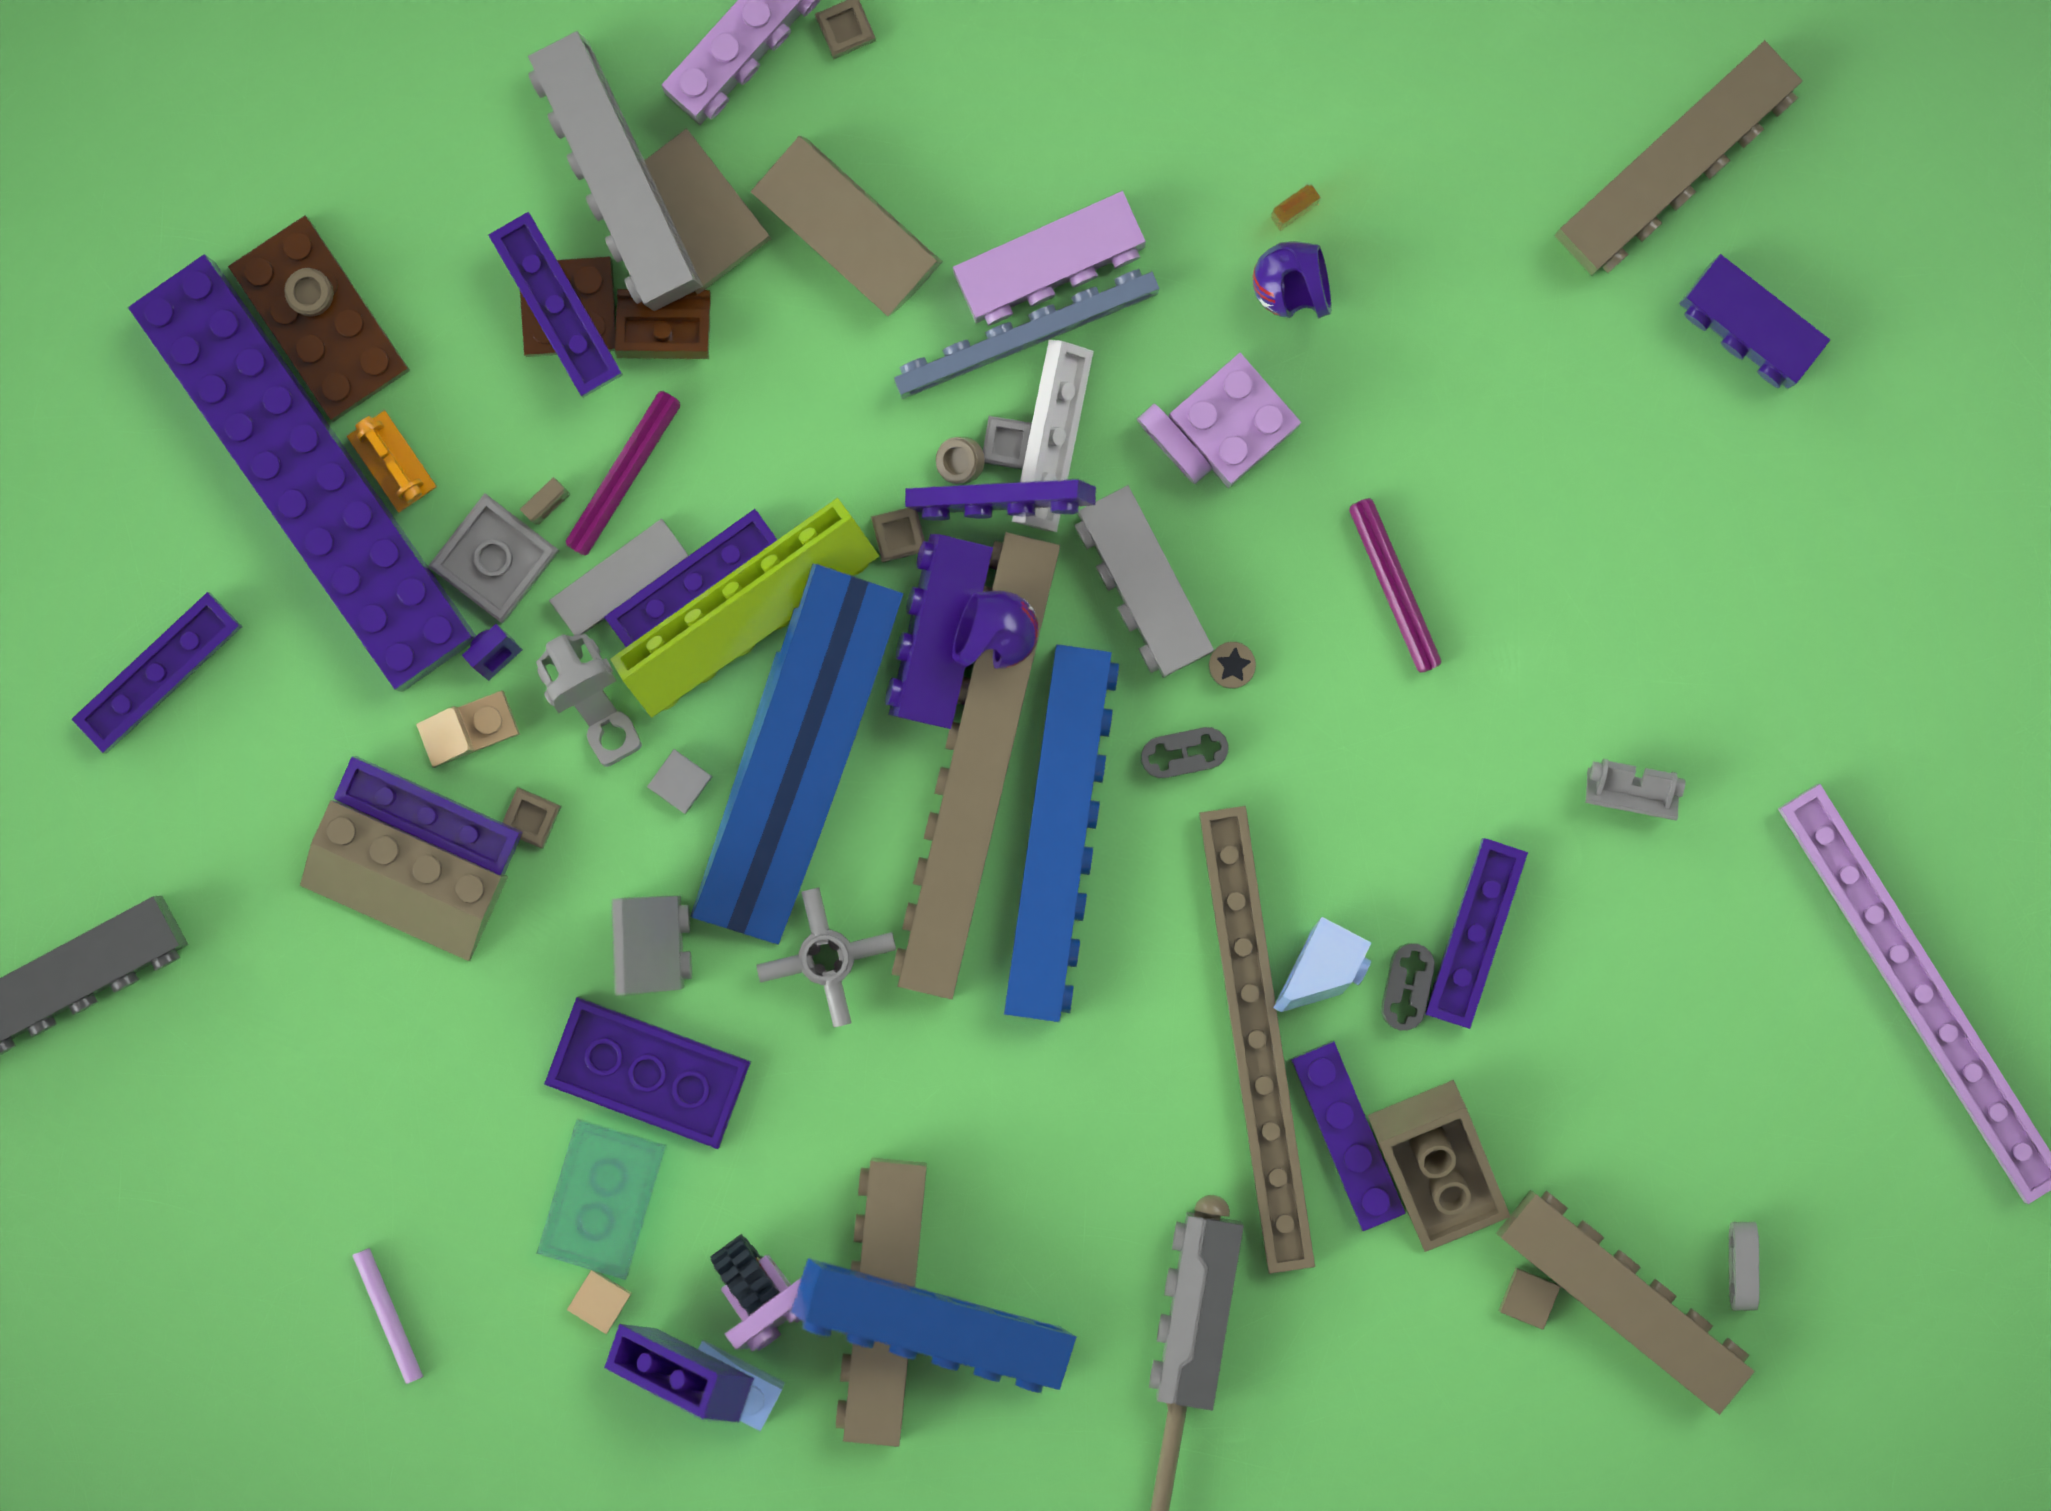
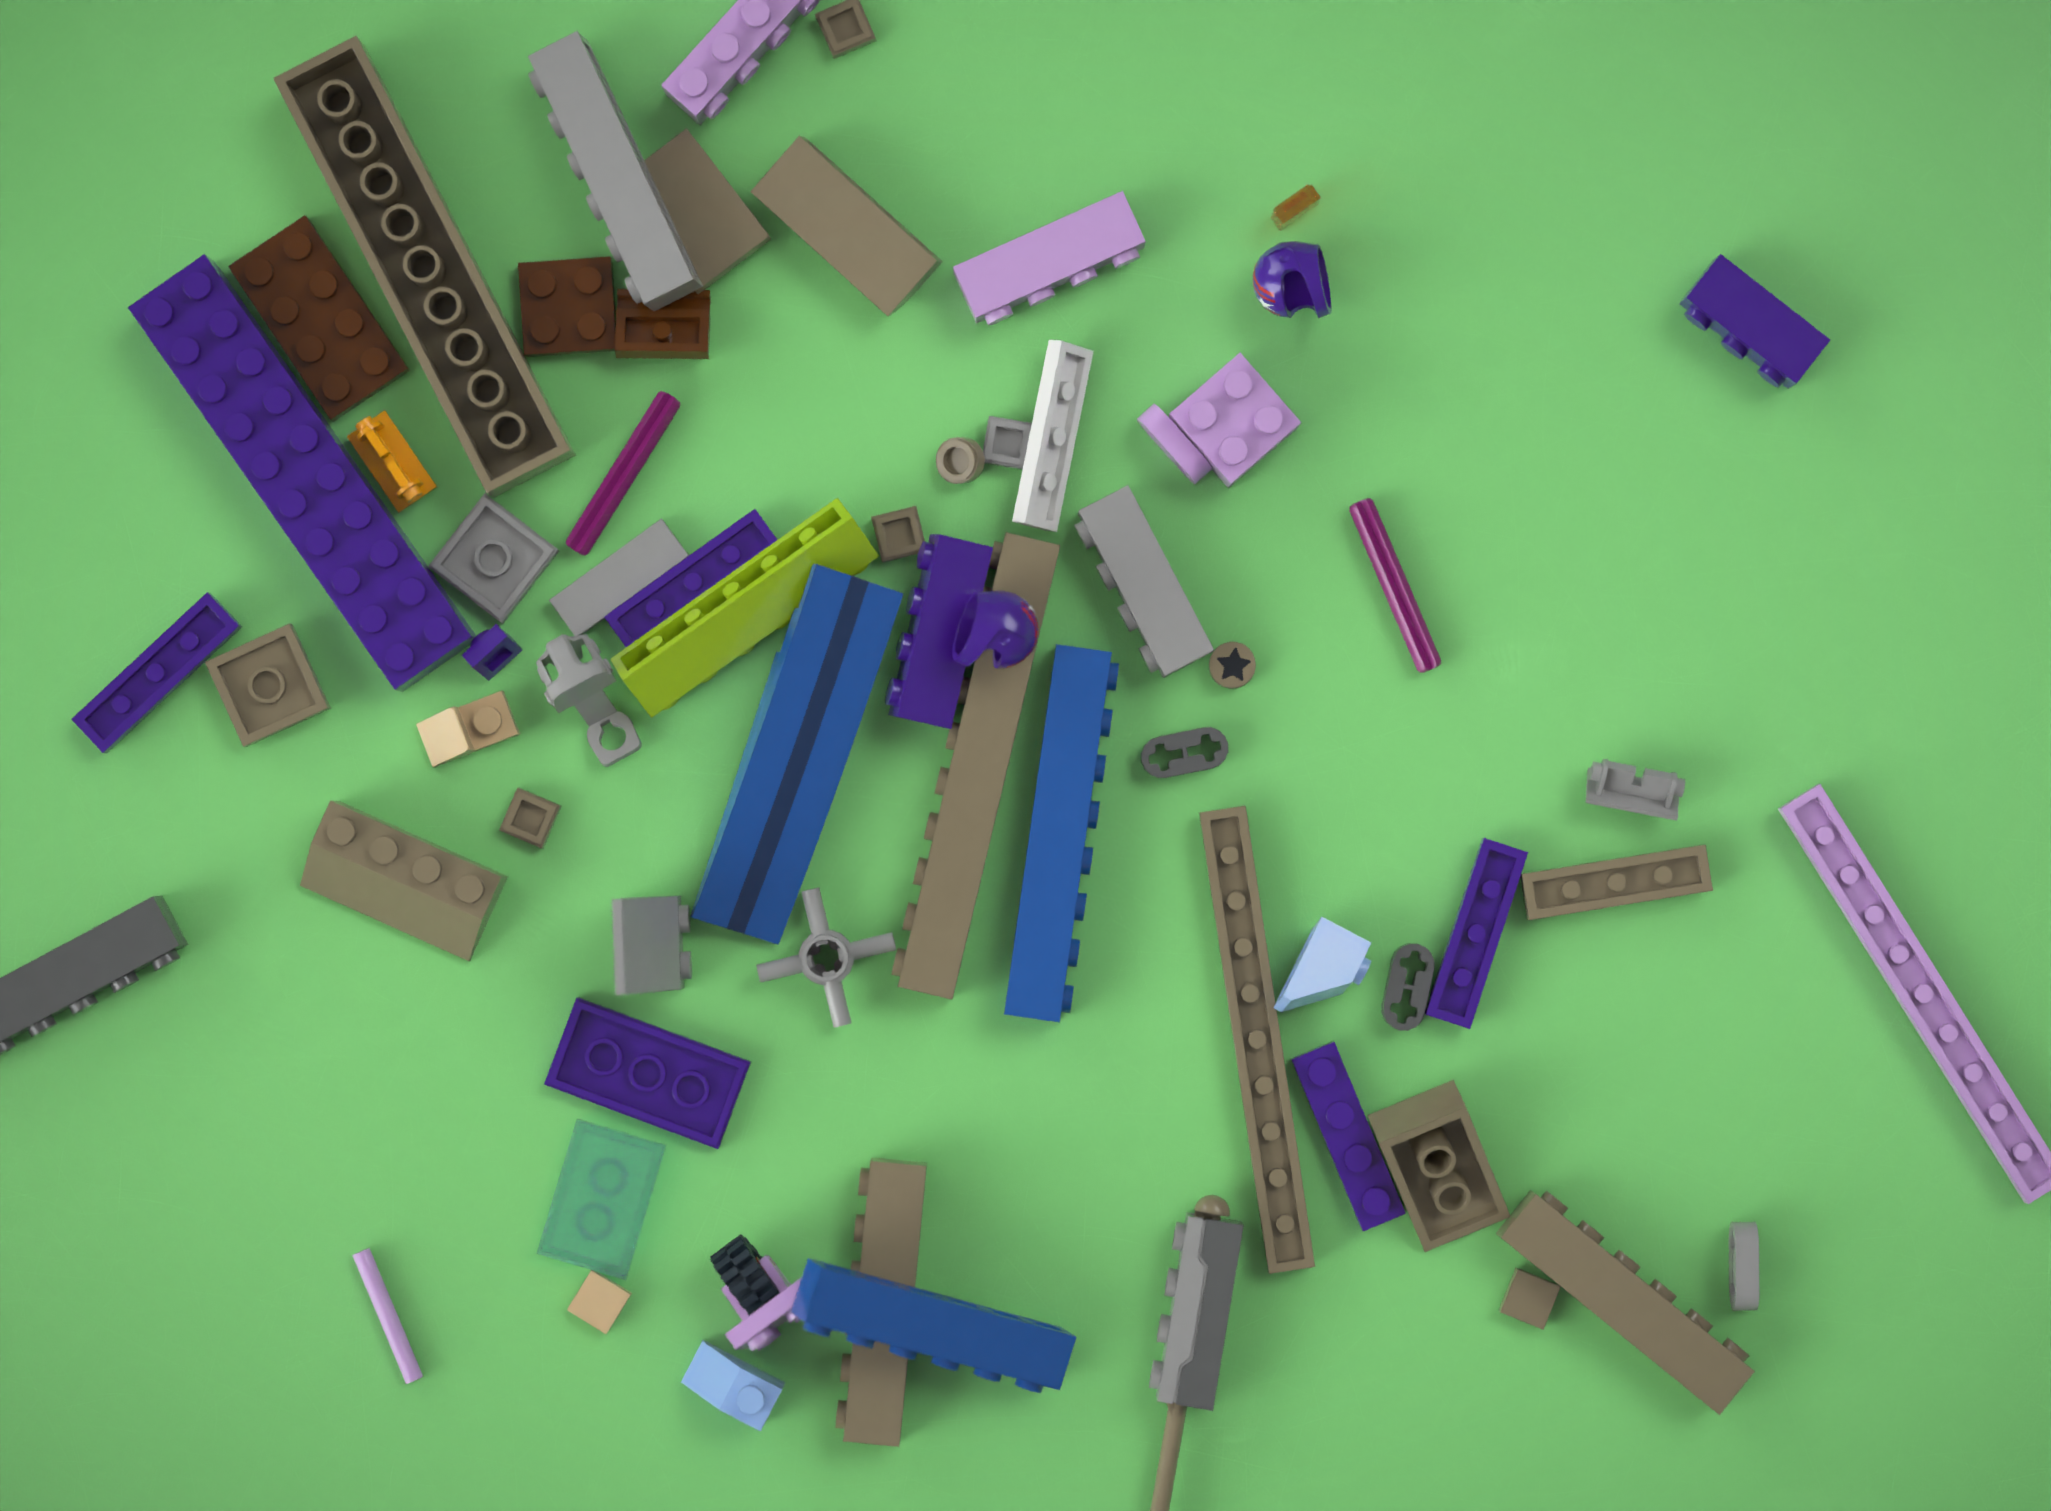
(267, 685): none -> dark tan plate
(309, 292): dark tan tile -> none
(424, 266): none -> dark tan brick
(428, 815): dark purple plate -> none
(545, 501): dark tan tile -> none
(555, 304): dark purple plate -> none
(679, 781): light grey tile -> none
(679, 1373): dark purple brick -> none
(1016, 498): dark purple plate -> none
(1043, 325): sand blue plate -> none
(1616, 882): none -> dark tan plate
(1678, 158): dark tan brick -> none

